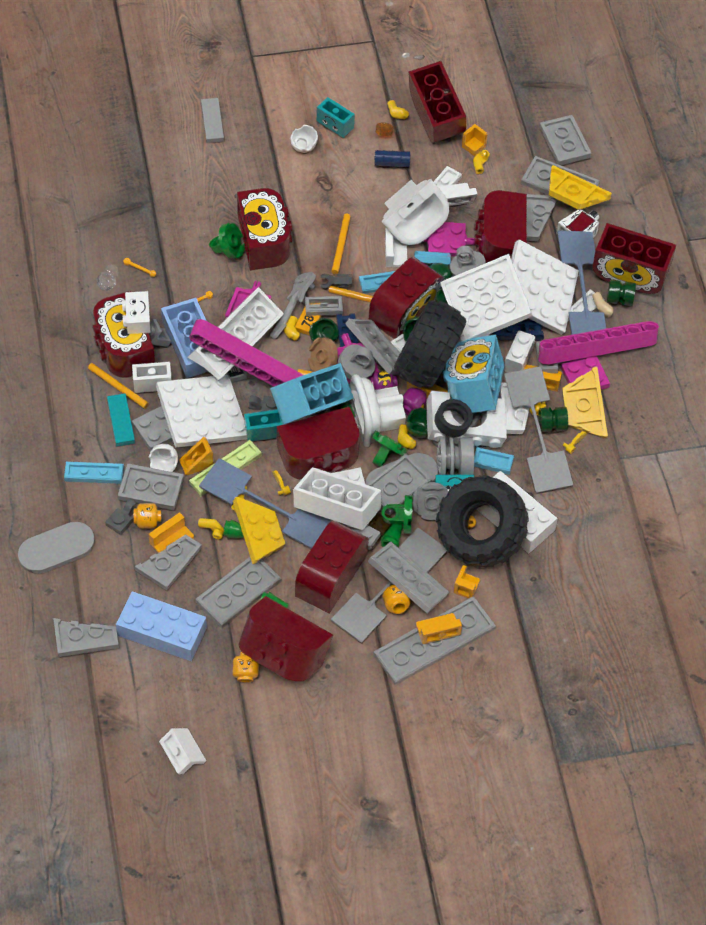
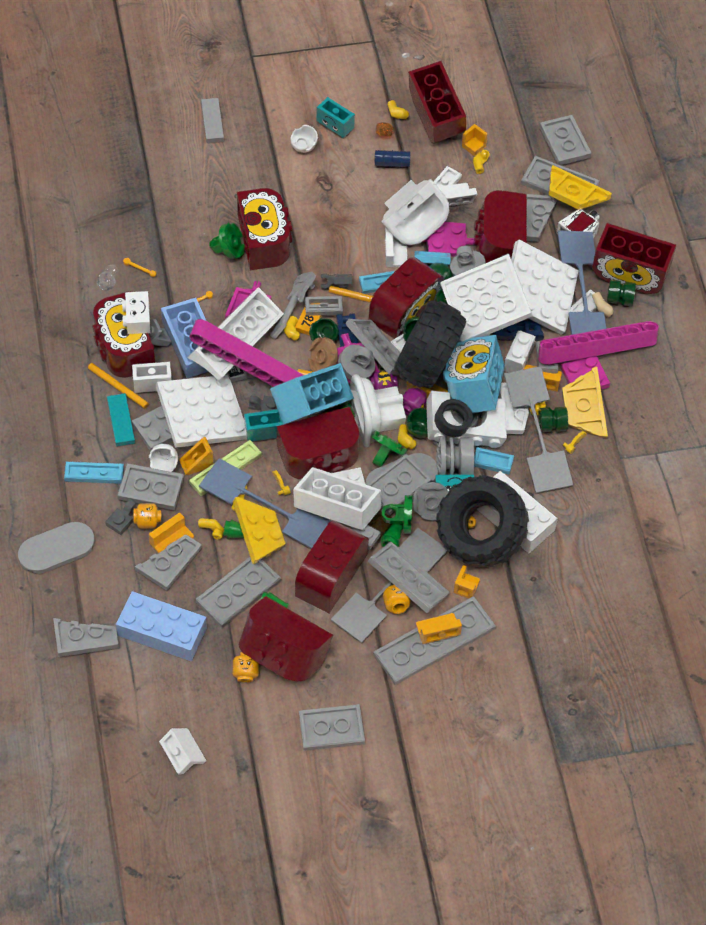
(331, 727): none -> light grey tile
(341, 242): light orange bar -> none

